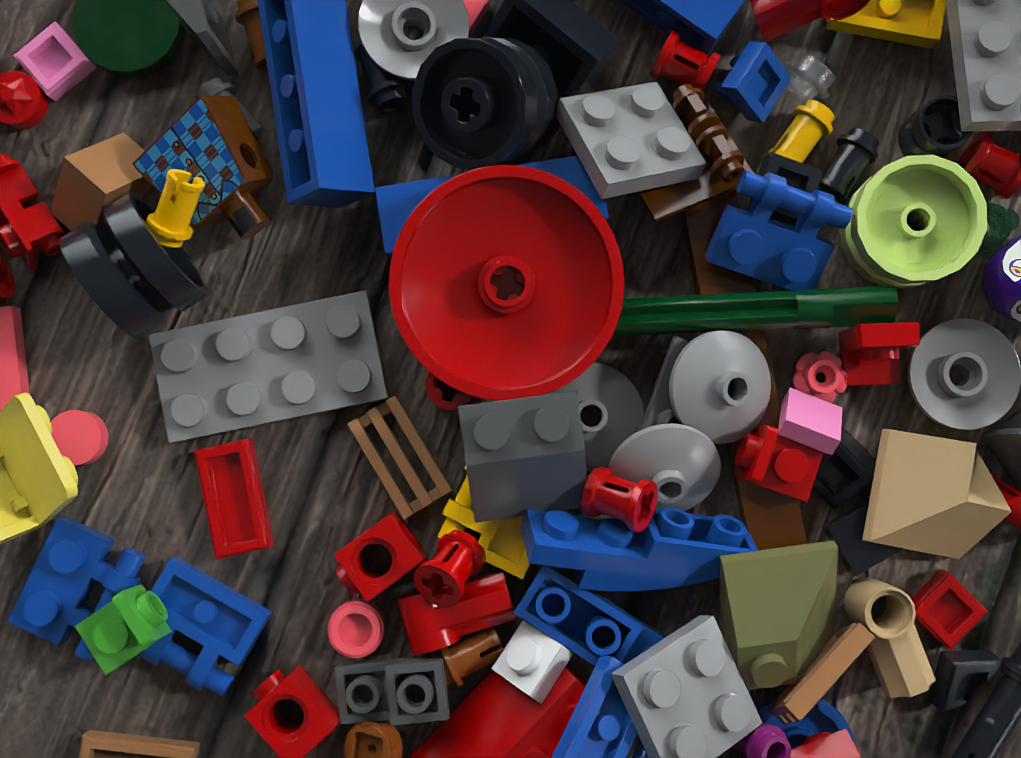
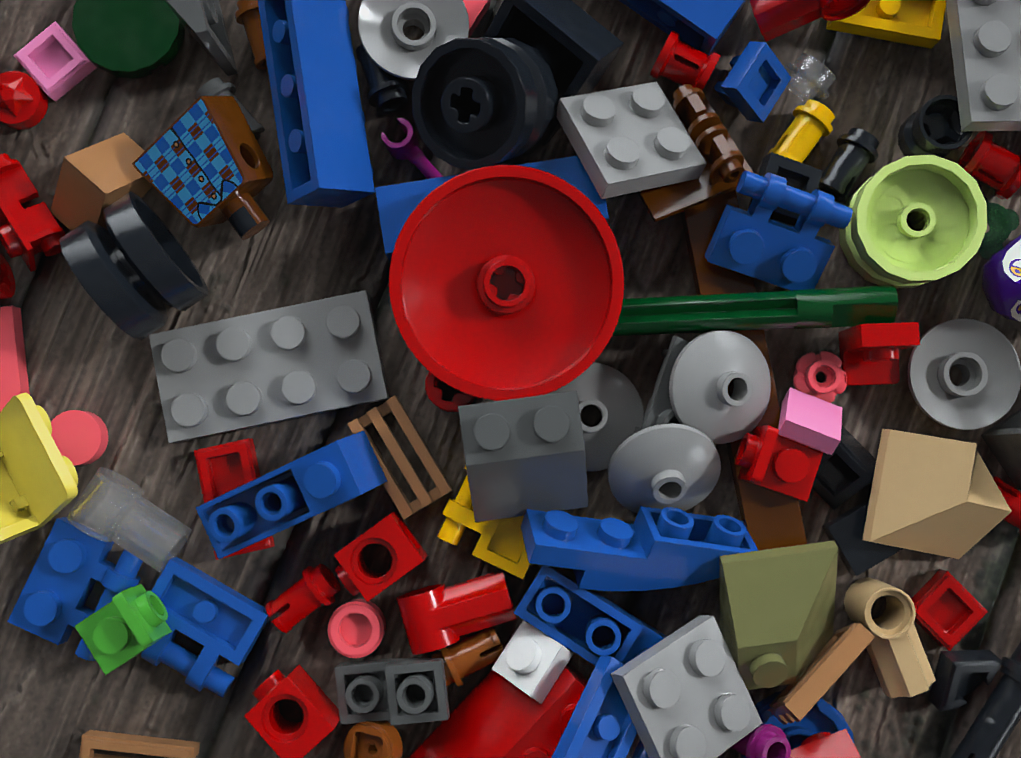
(116, 512): none -> clear piece
(175, 209): yellow pin -> none
(291, 494): none -> blue slope
(303, 597): none -> red pin
(409, 150): none -> magenta hand
(449, 568): red bush -> none
(619, 498): red bush -> none

